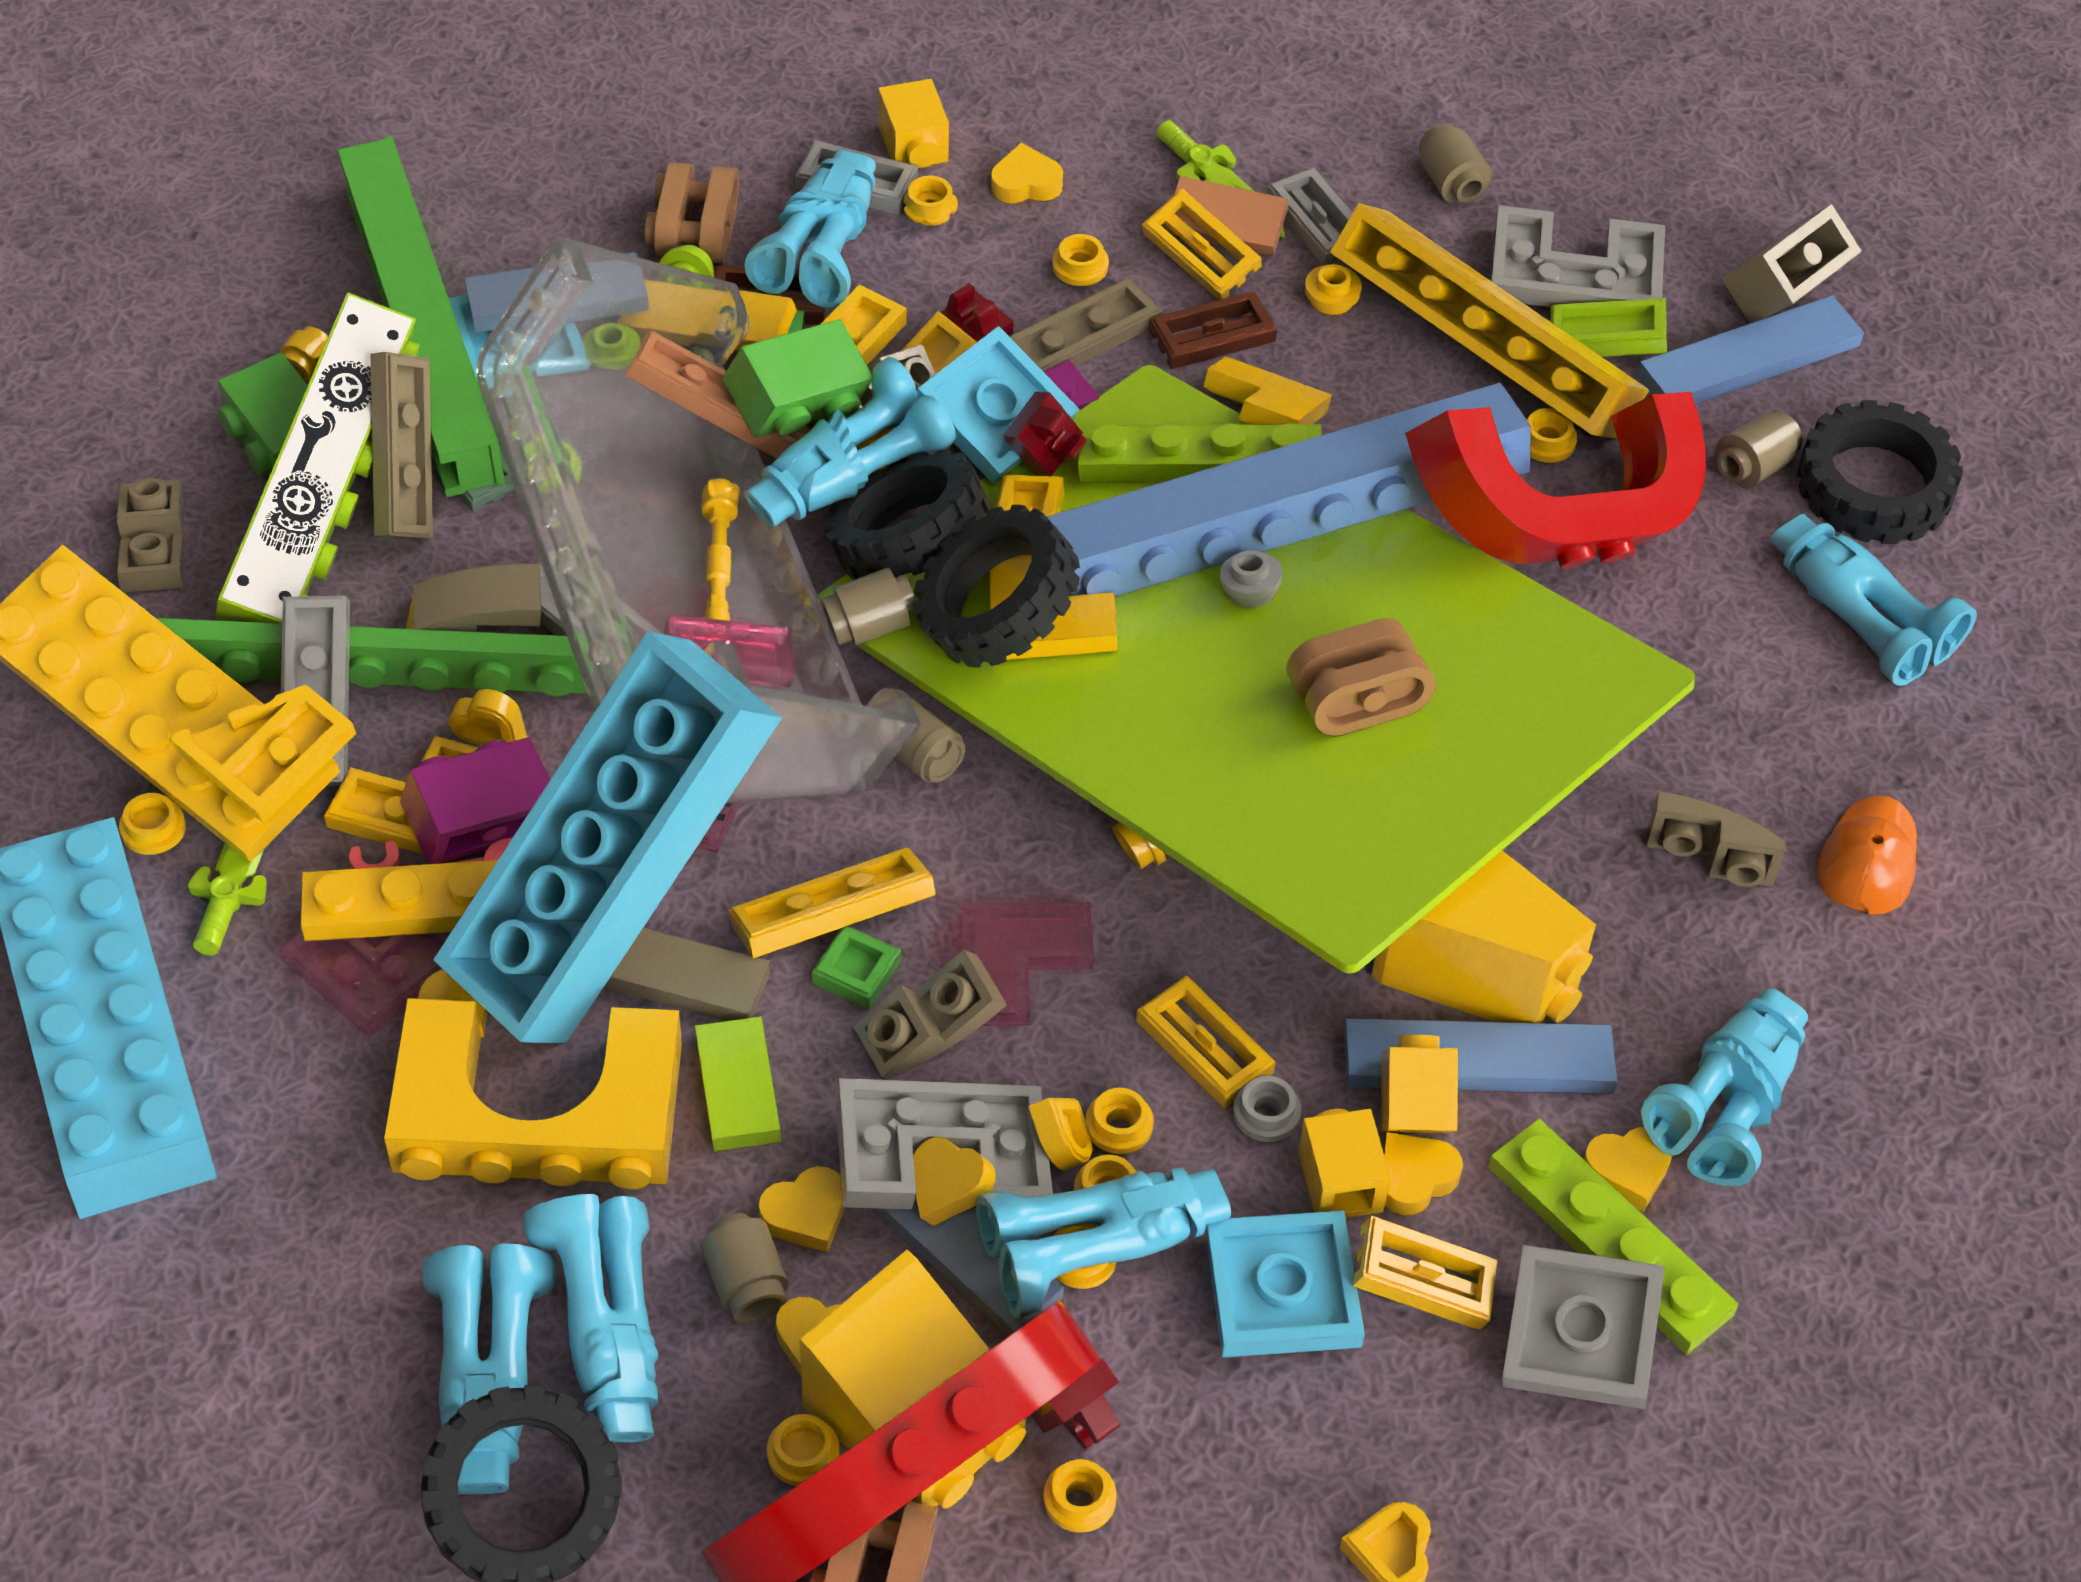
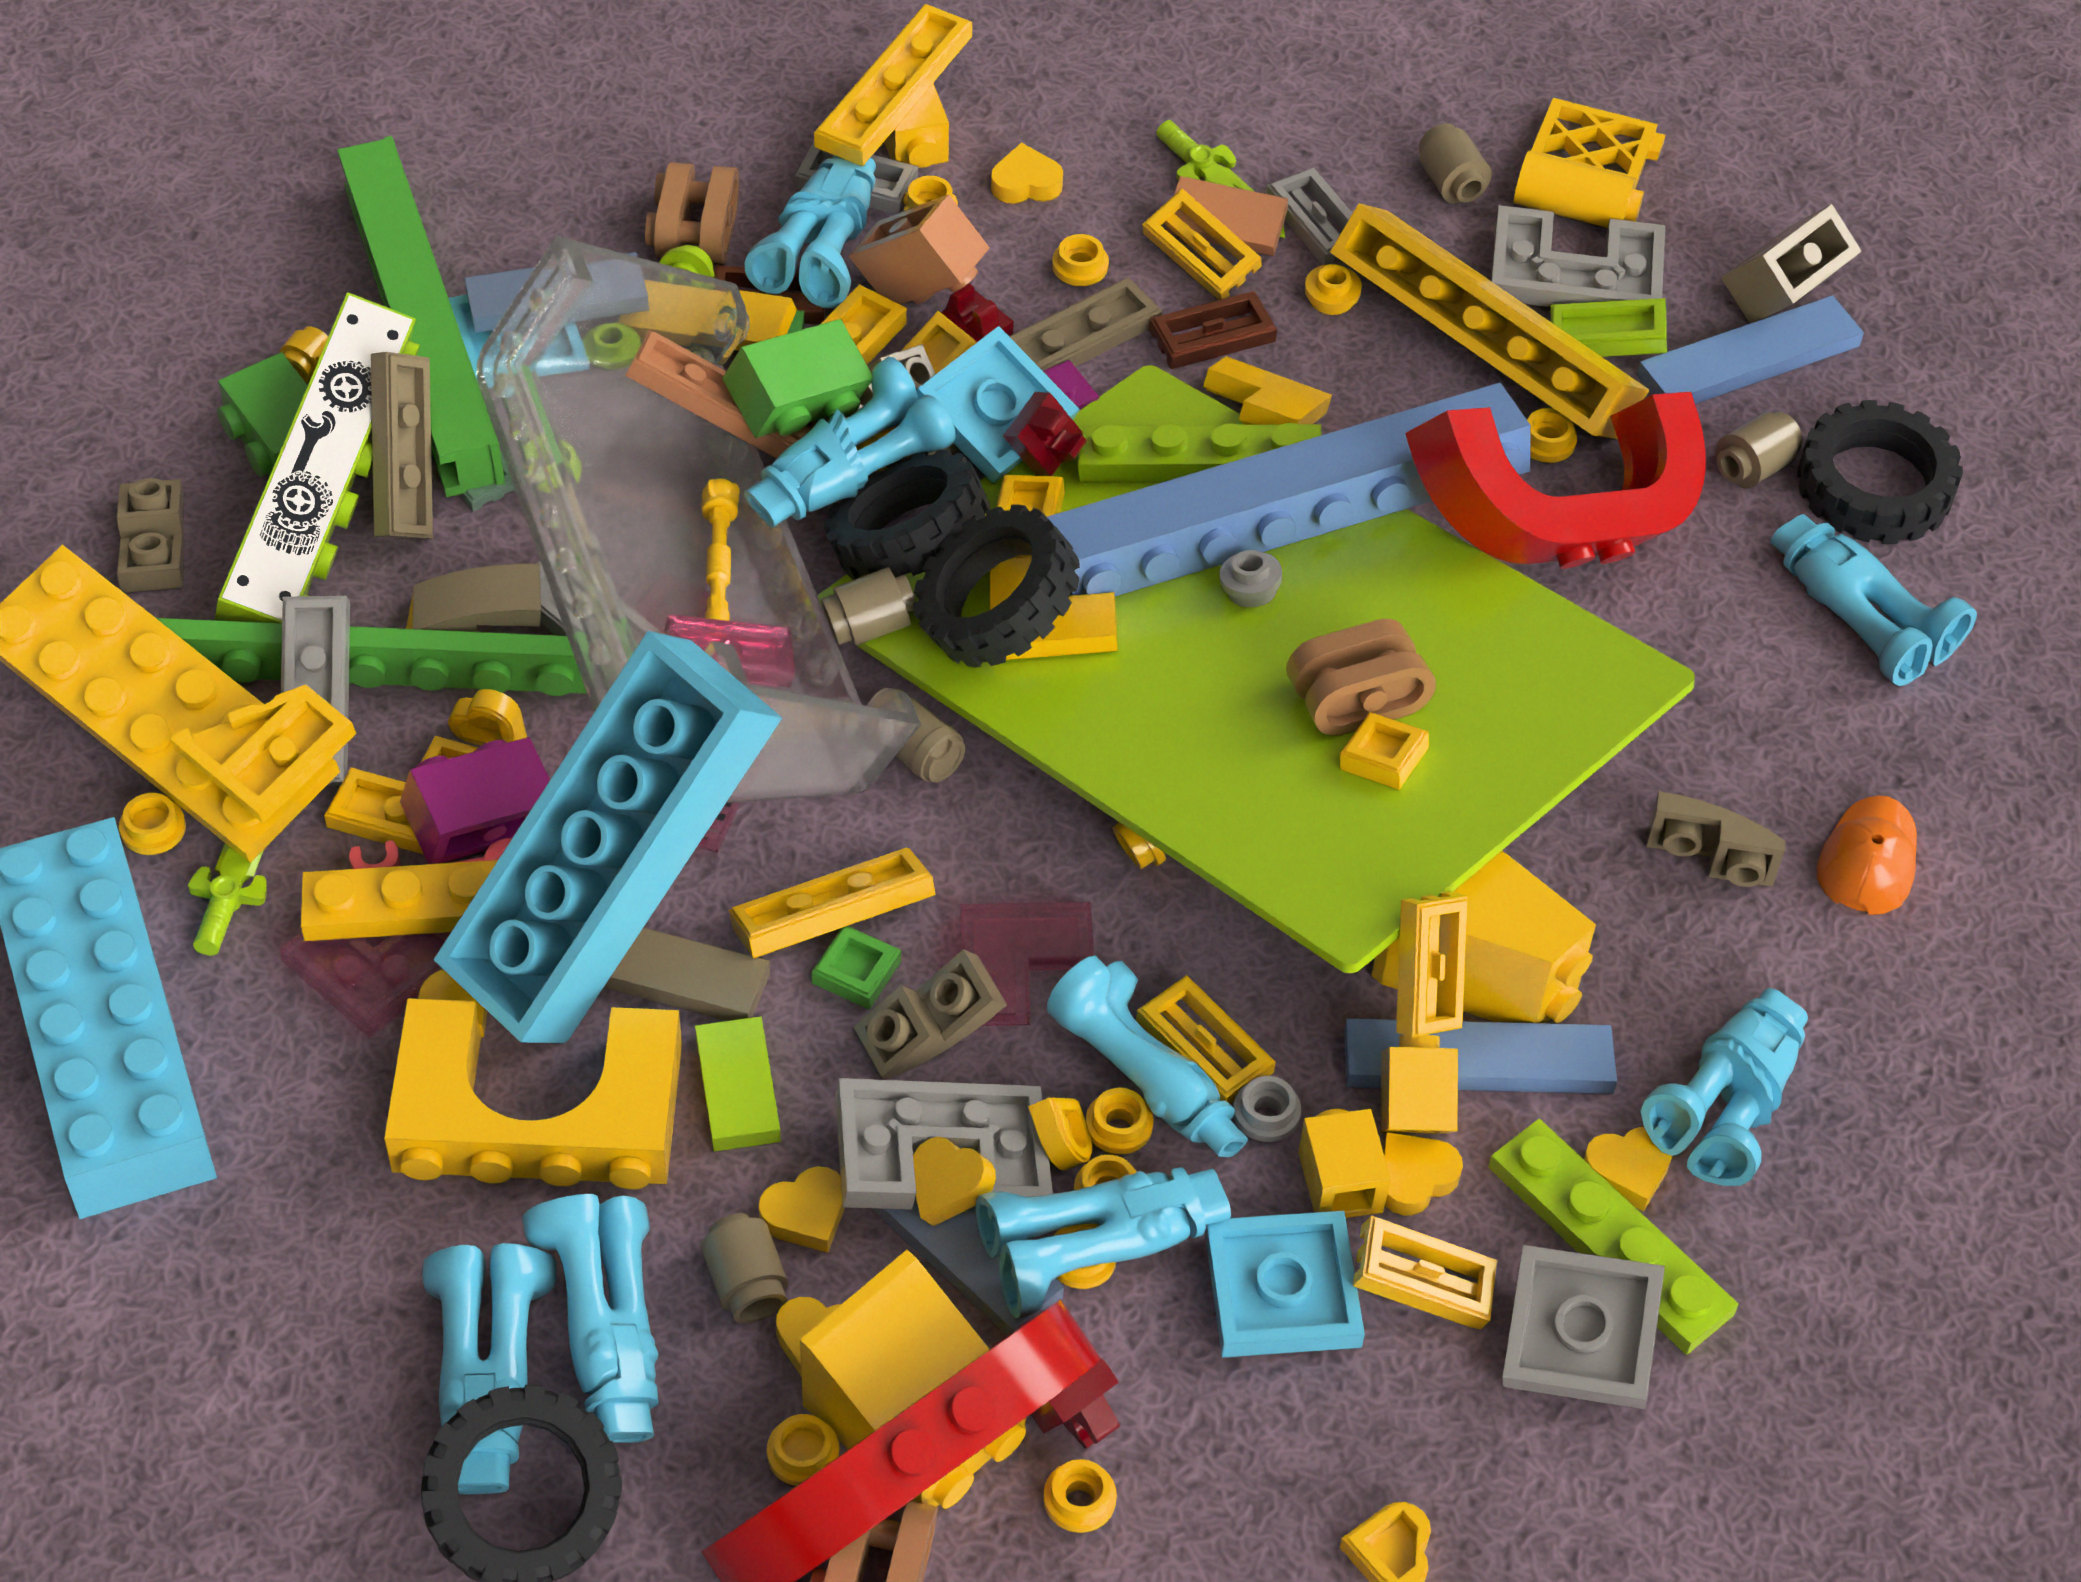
(893, 85): none -> yellow tile
(920, 252): none -> nougat brick
(1093, 1005): none -> medium azure piece
(1384, 750): none -> yellow tile
(1422, 964): none -> yellow tile
(1580, 184): none -> yellow piece

